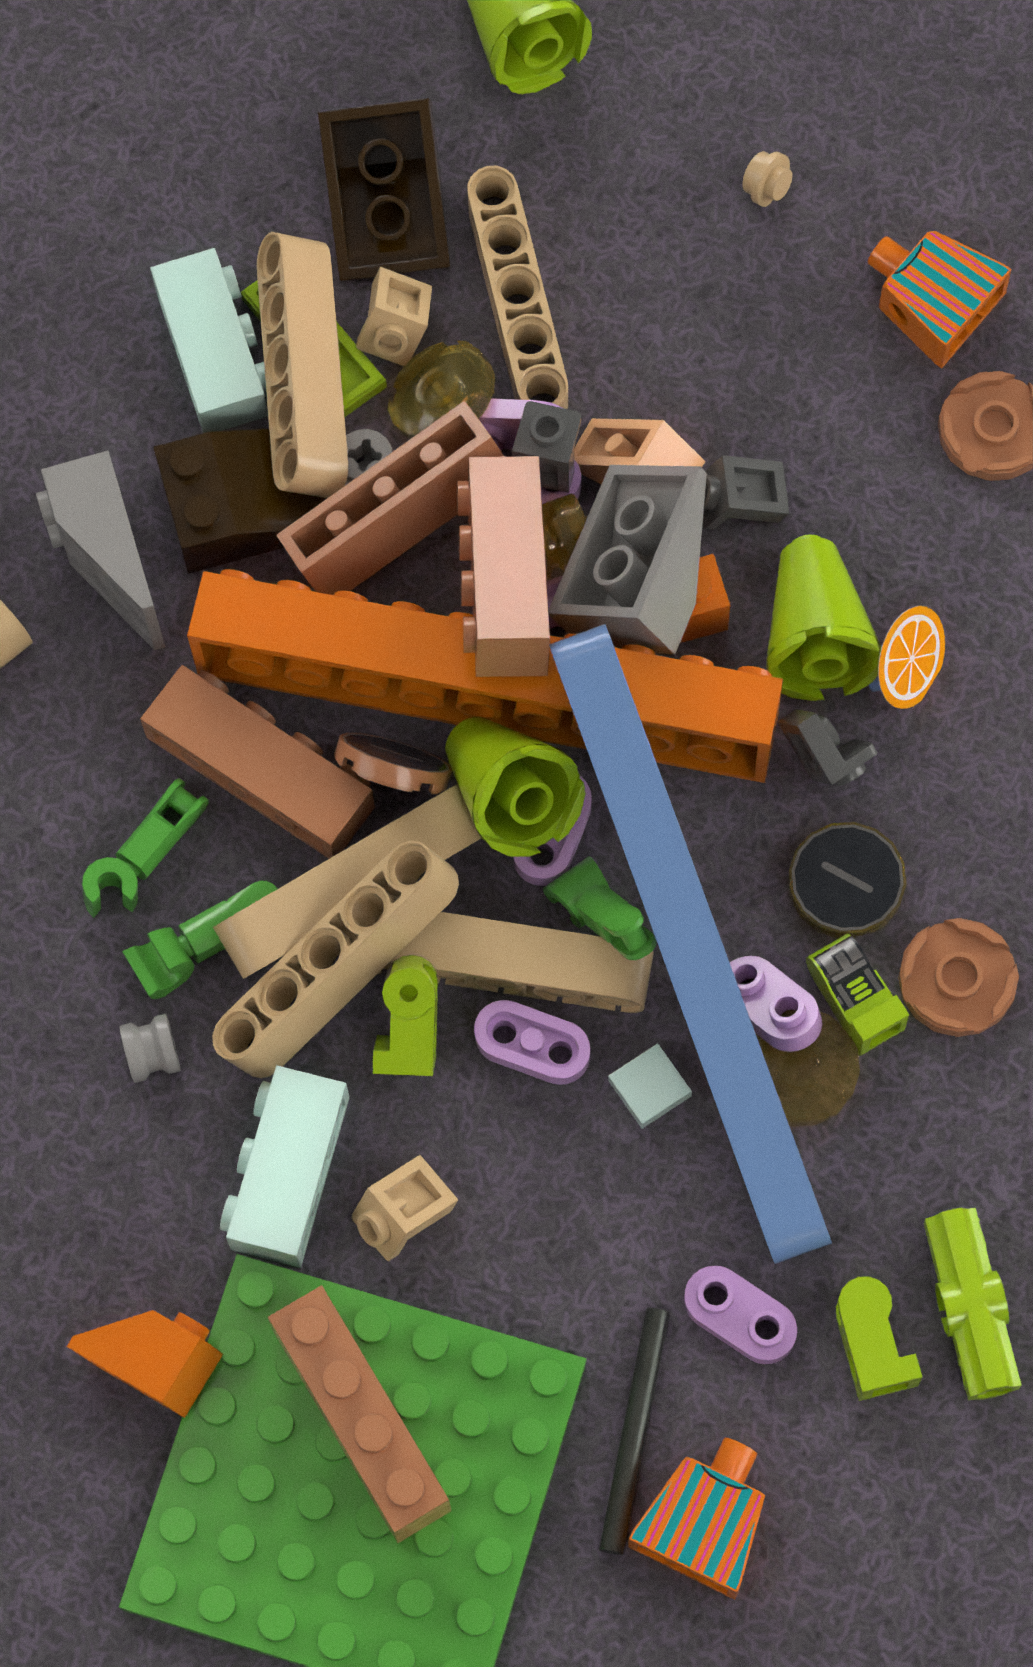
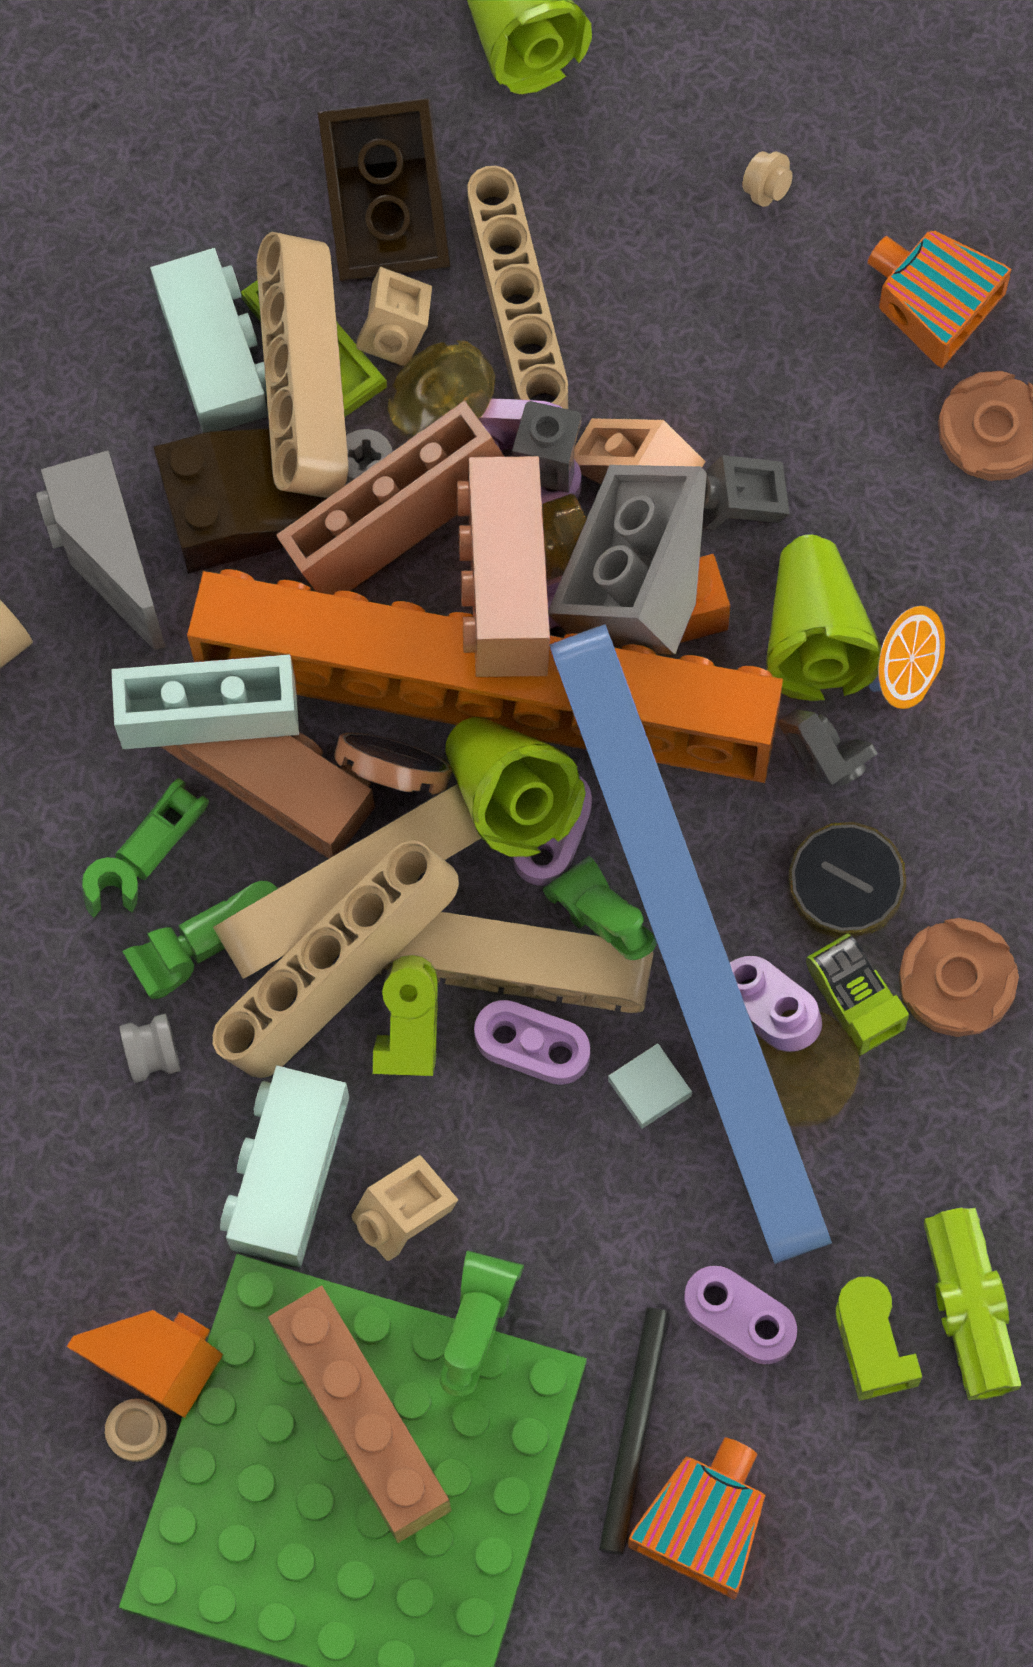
(136, 1430): none -> tan plate
(205, 701): none -> light aqua brick
(483, 1300): none -> bright green piece

